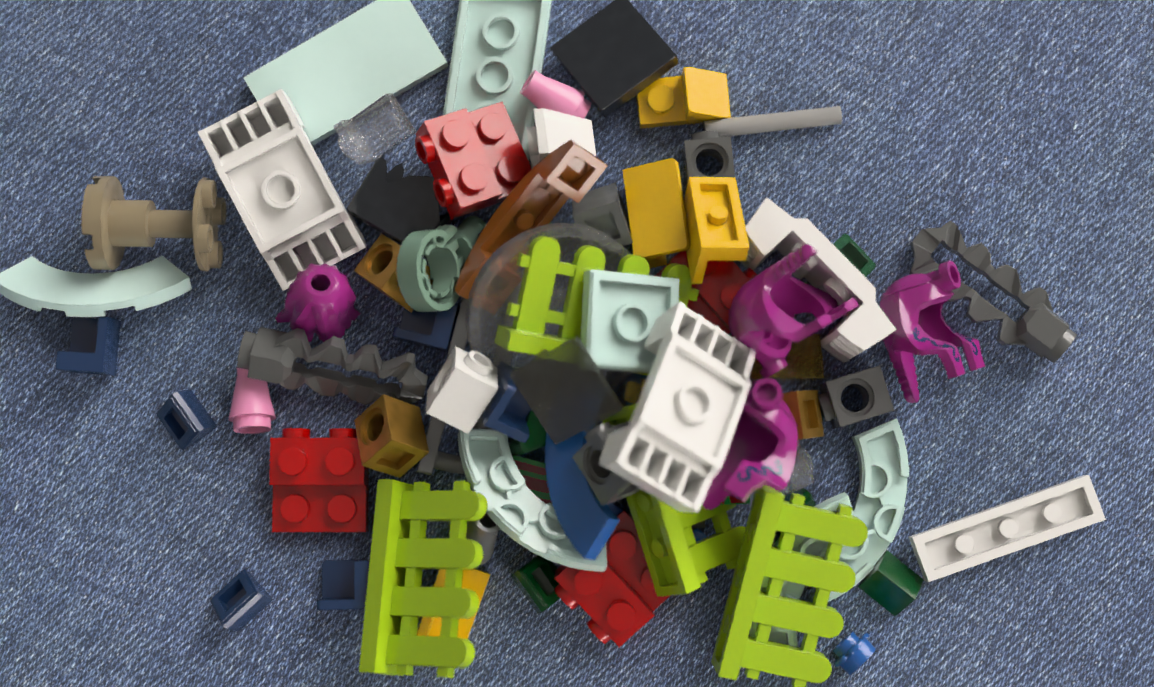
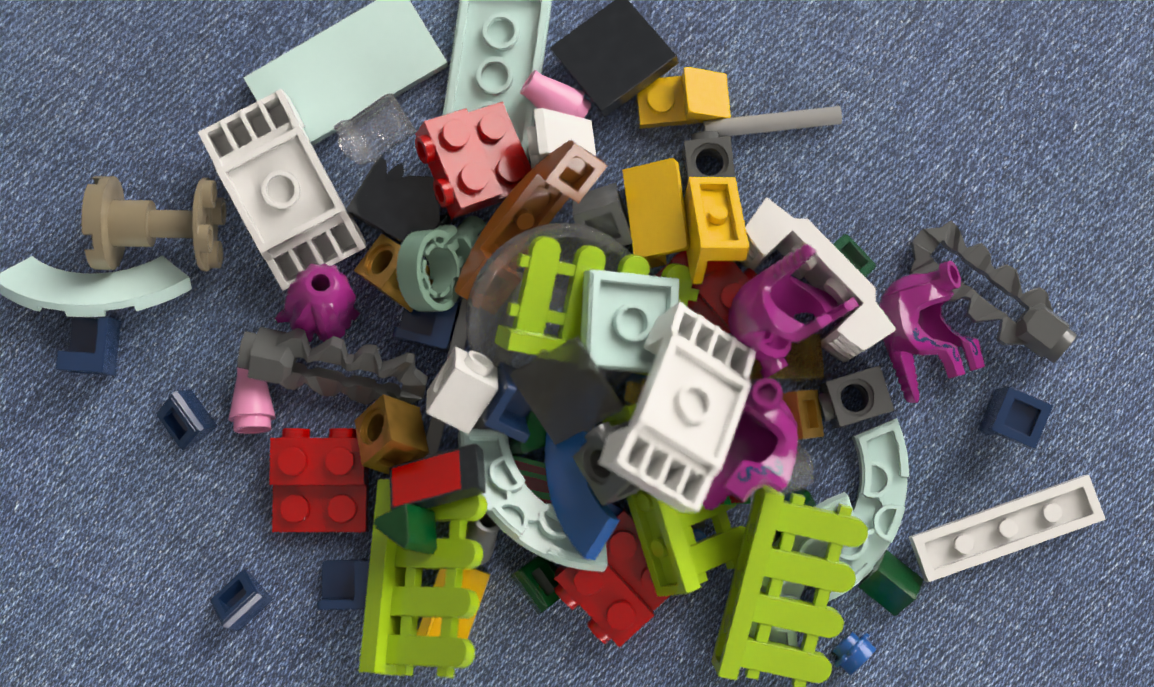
(410, 528): none -> dark green slope
(439, 478): none -> tile
(1016, 416): none -> dark blue panel

